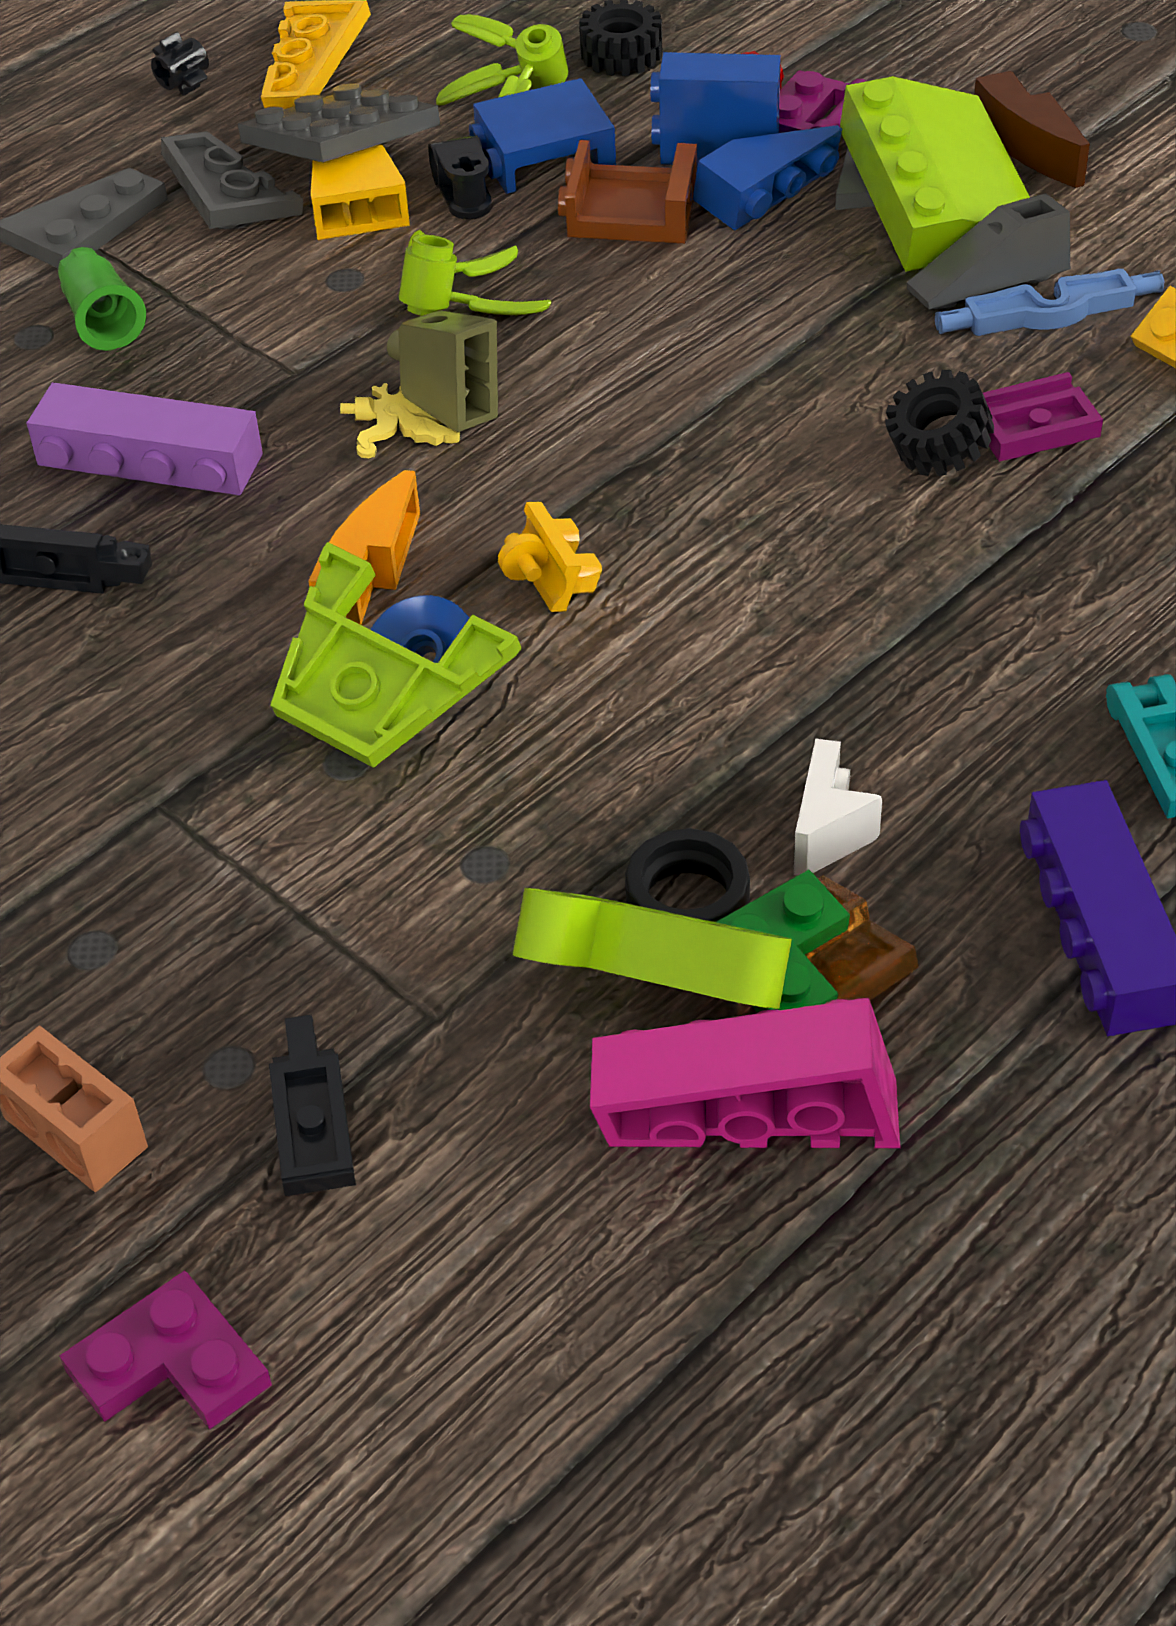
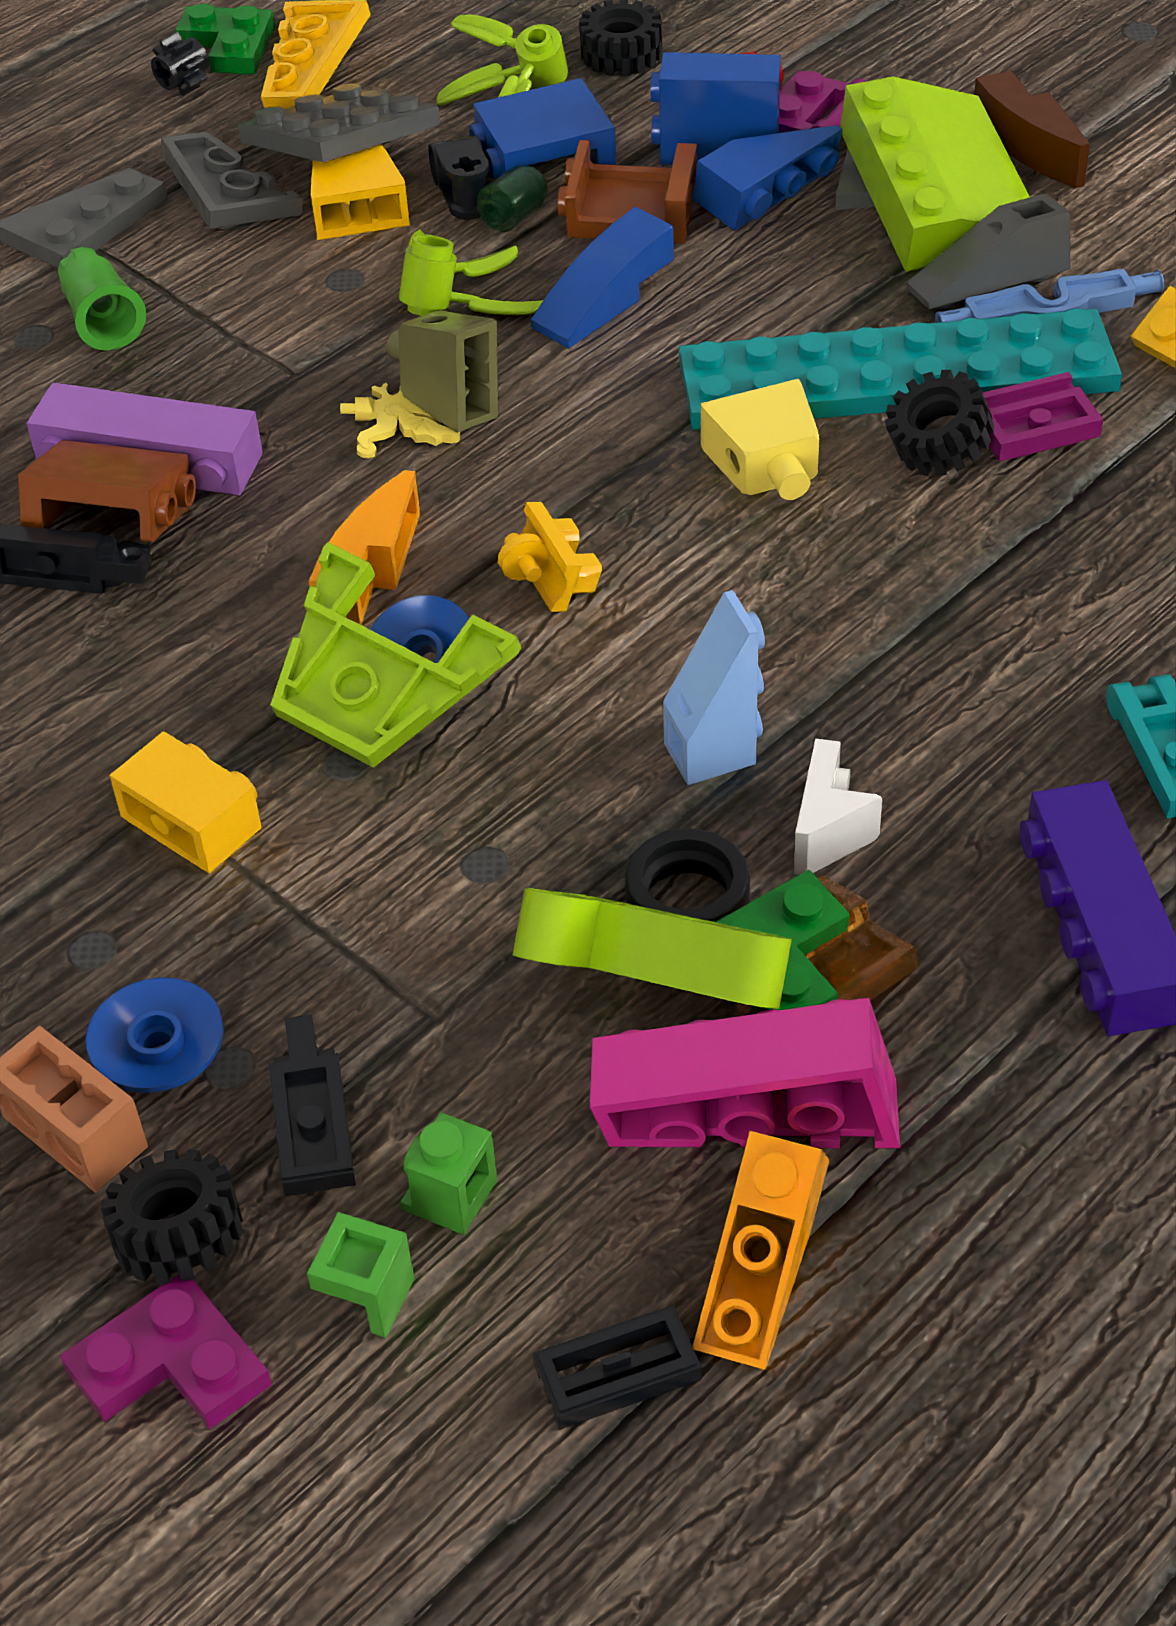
(110, 476): none -> dark orange panel
(150, 1015): none -> blue dish
(175, 1243): none -> black tyre
(187, 801): none -> yellow brick
(234, 34): none -> green plate
(366, 1267): none -> bright green panel
(440, 1166): none -> bright green brick
(512, 198): none -> clear green brick
(605, 277): none -> blue slope
(622, 1377): none -> black tile
(713, 701): none -> light blue slope
(760, 1249): none -> light orange slope
(763, 439): none -> light yellow torso
(867, 366): none -> teal plate

